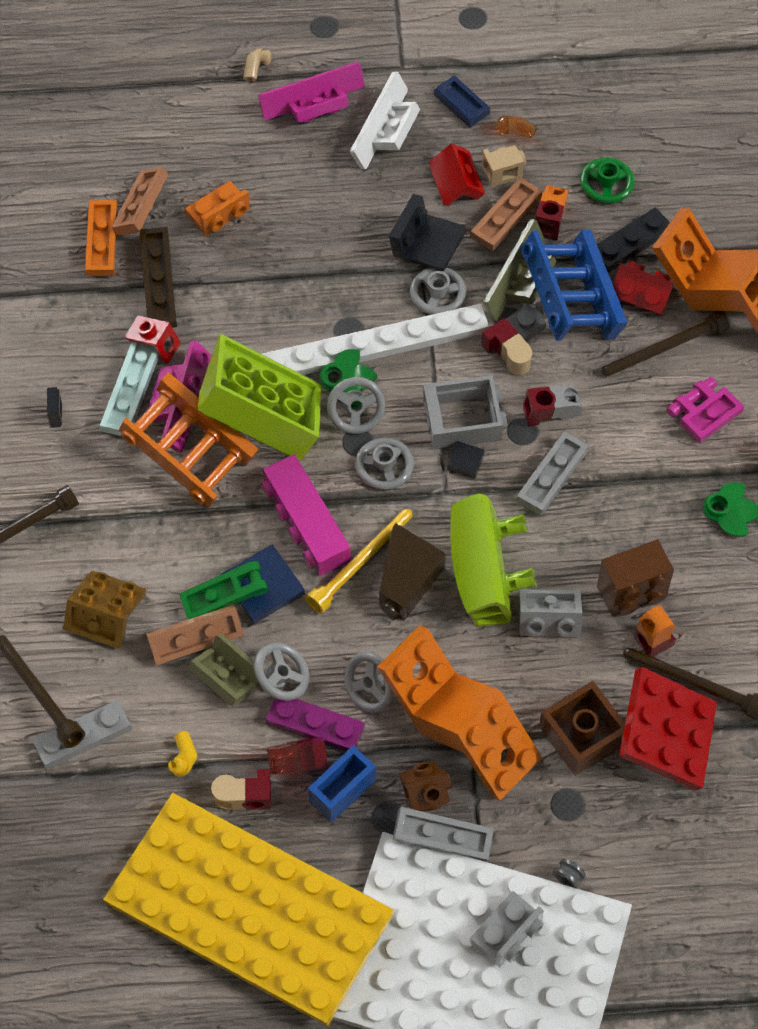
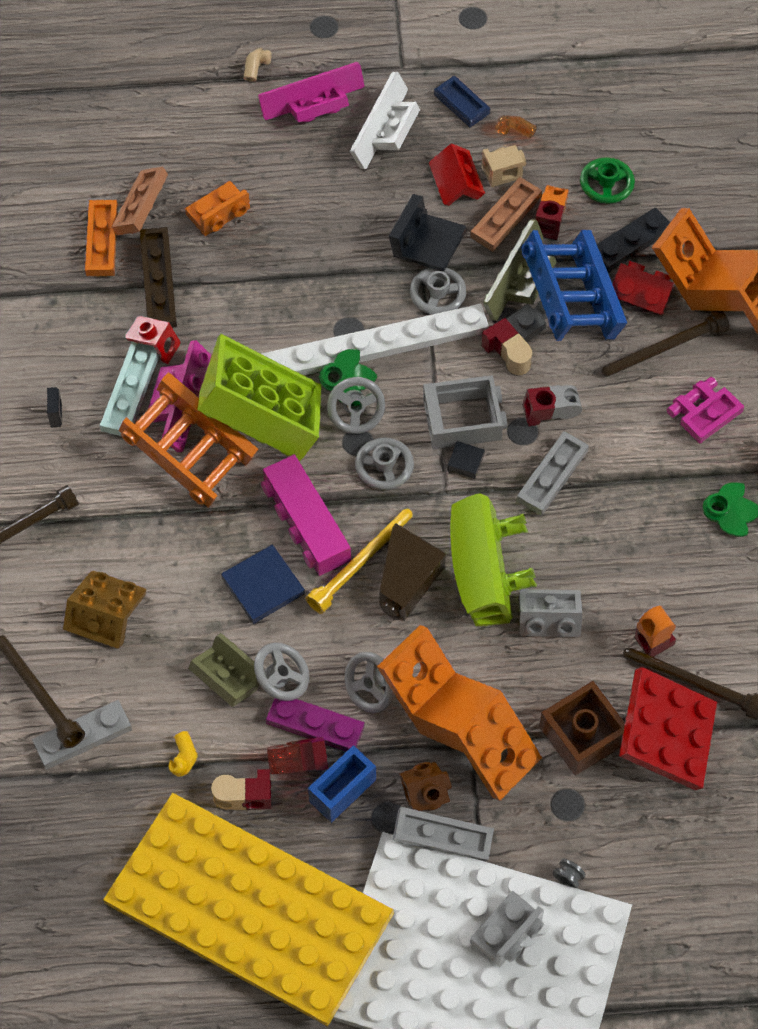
(193, 634): nougat plate -> none
(224, 590): green plate -> none
(635, 578): reddish brown brick -> none

